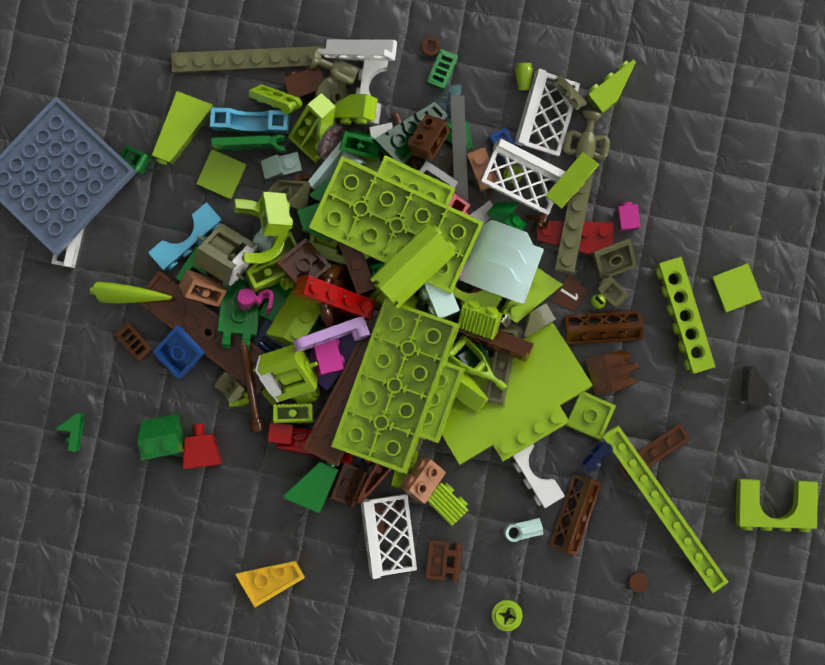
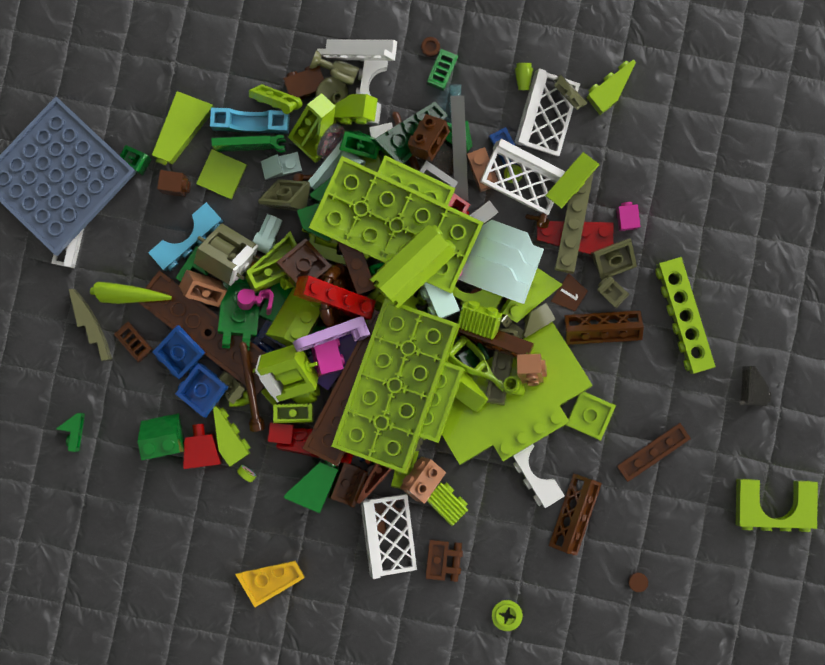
(86, 318): none -> olive slope
(173, 183): none -> reddish brown brick
(201, 389): none -> blue plate
(229, 442): none -> lime slope
(243, 59): olive plate -> none
(246, 473): none -> lime tile
(275, 222): lime piece -> none
(503, 213): green slope -> none
(514, 386): none -> lime cone
(525, 529): light aqua piece -> none
(531, 369): none -> nougat brick
(587, 139): olive piece -> none
(592, 461): clear blue plate -> none
(595, 303): lime hinge -> none
(611, 372): reddish brown plate -> none
(665, 509): lime plate -> none
(736, 288): lime tile -> none

